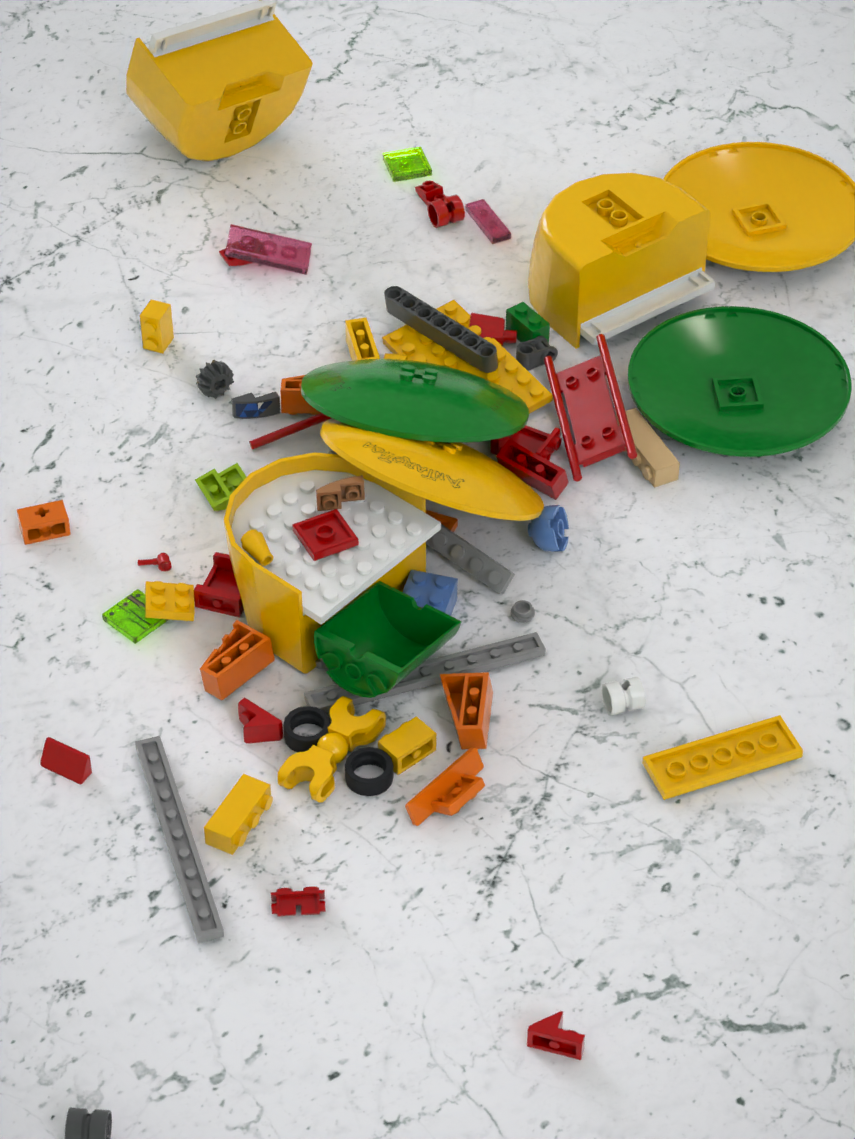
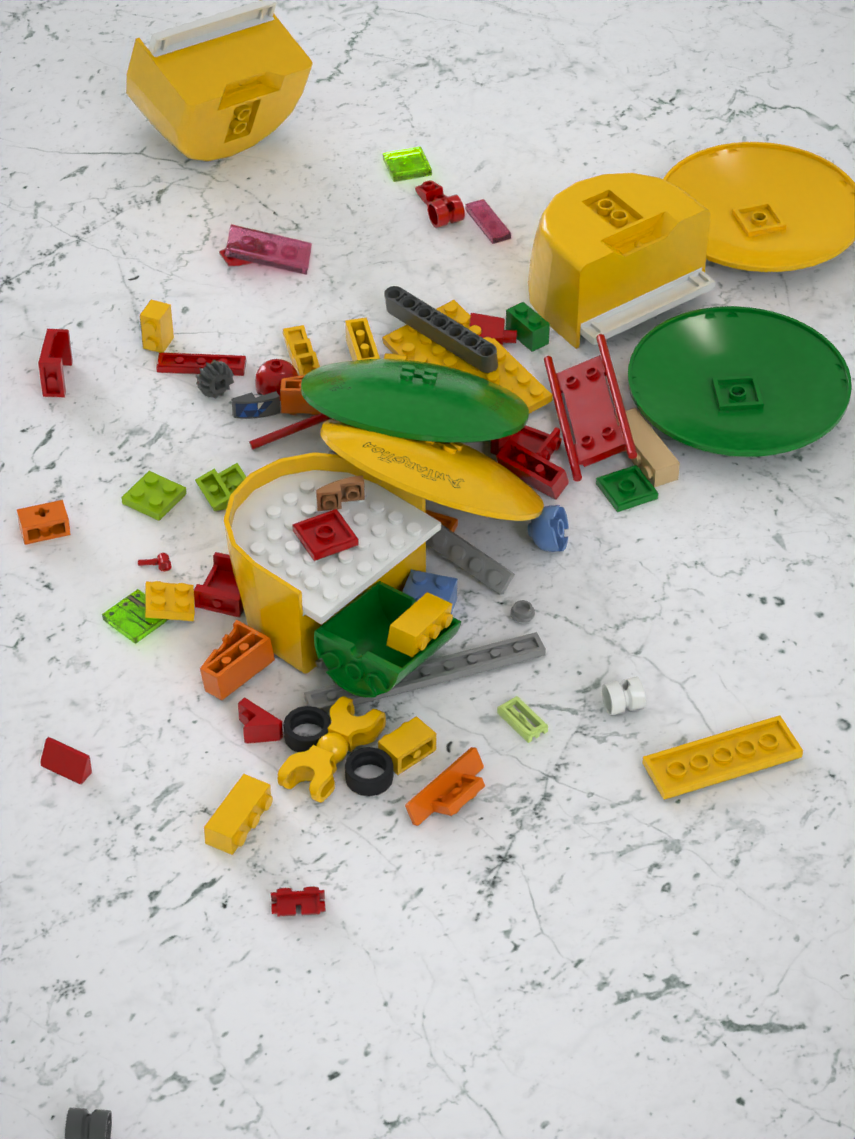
(54, 355): none -> red panel
(154, 495): none -> lime plate
(179, 840): light grey plate -> none
(190, 363): none -> red tile
(256, 546): yellow cone -> none
(270, 375): none -> red cylinder
(300, 350): none -> yellow slope
(420, 624): none -> yellow brick
(470, 706): orange wedge -> none
(518, 720): none -> yellowish green tile
(532, 352): dark grey piece -> none
(550, 1037): red slope -> none
(626, 488): none -> green tile

